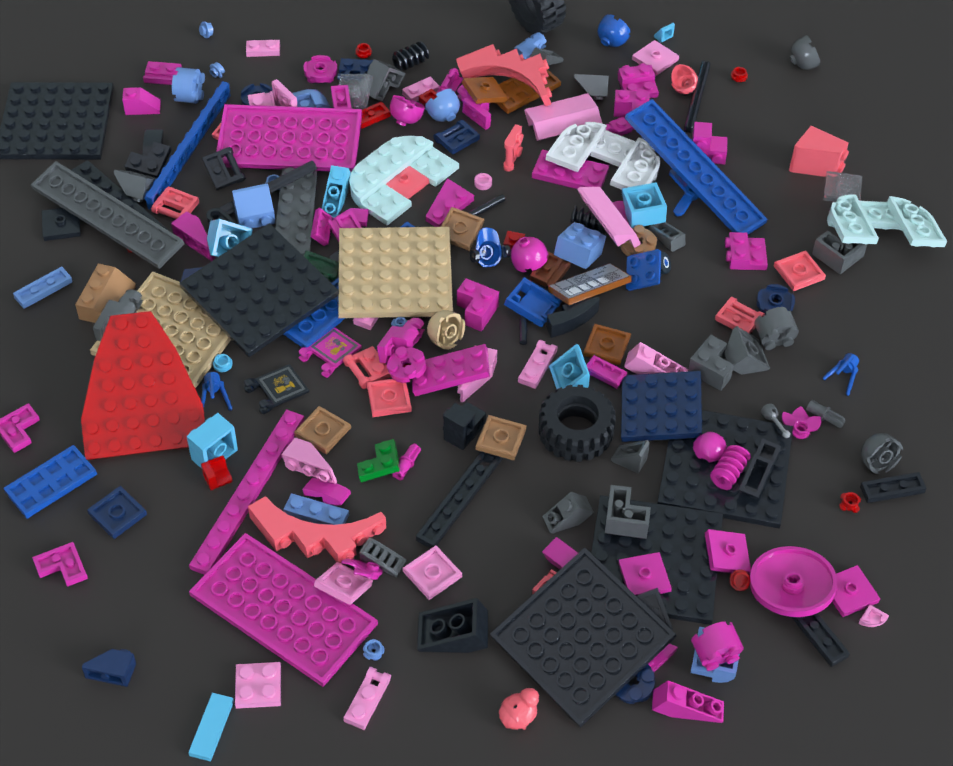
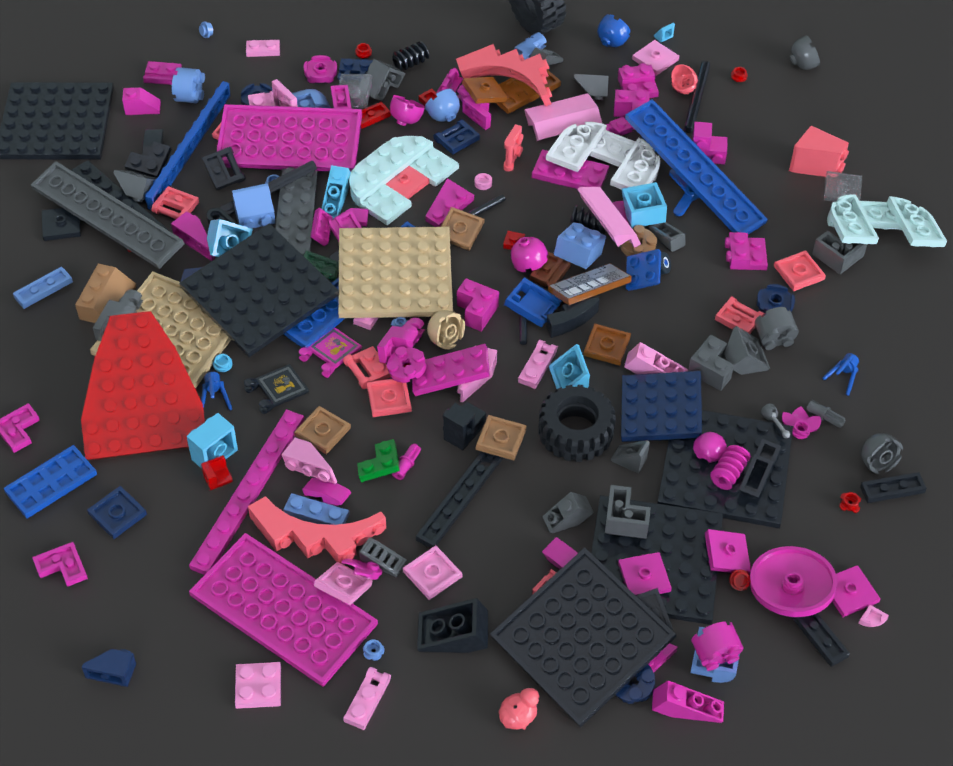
(211, 727): medium azure tile -> none
(216, 70): medium blue plate -> none
(413, 91): bright pink plate -> none
(488, 248): blue cap -> none
(606, 371): dark pink plate -> none

